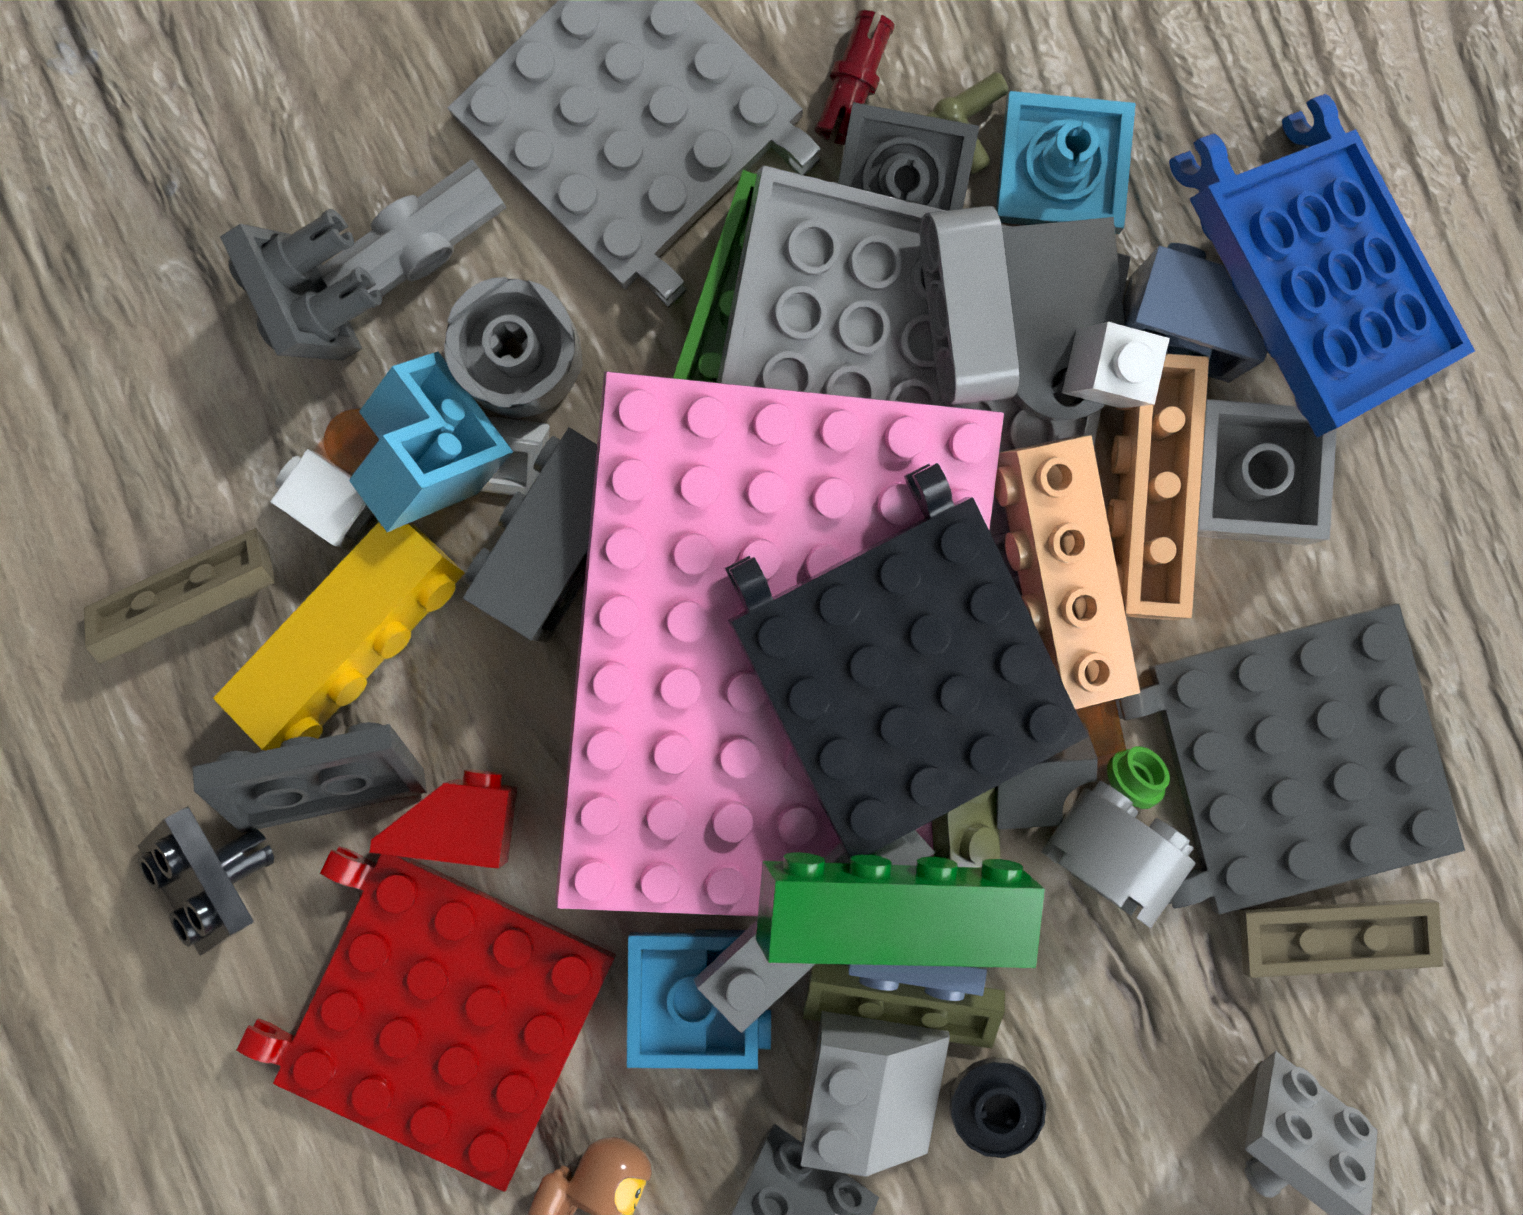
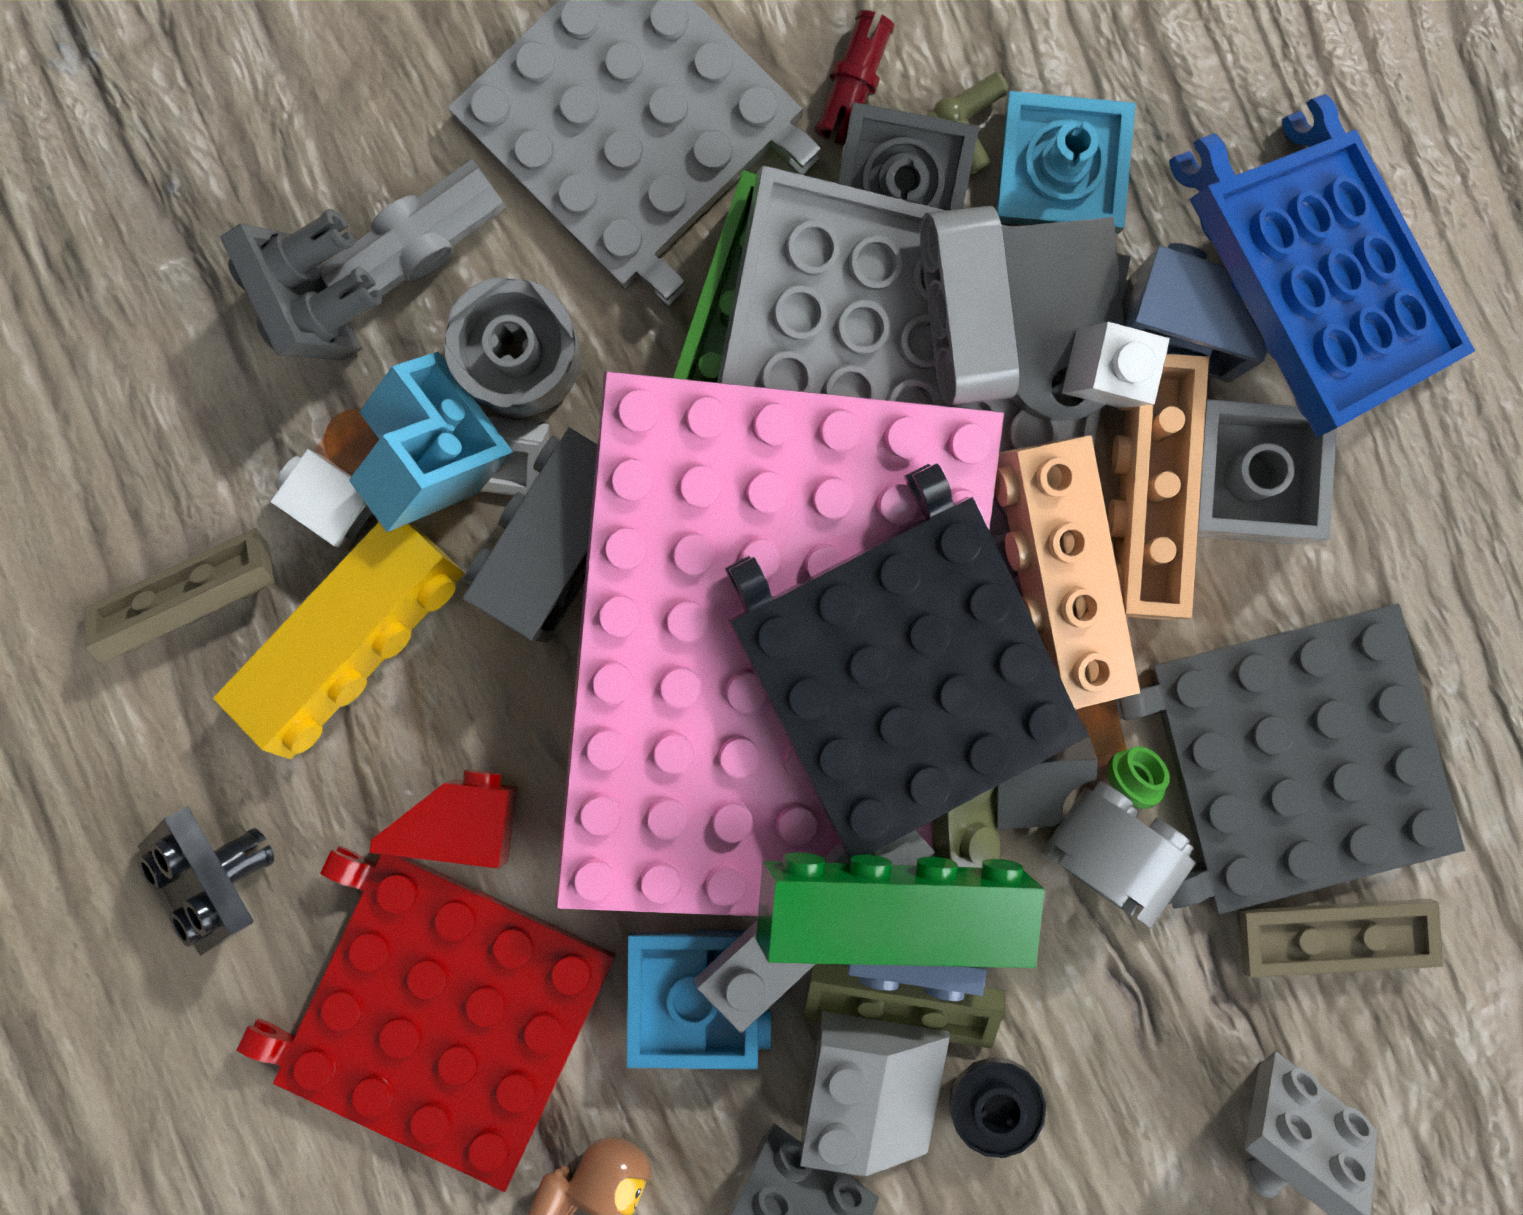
(310, 777): dark grey plate -> none

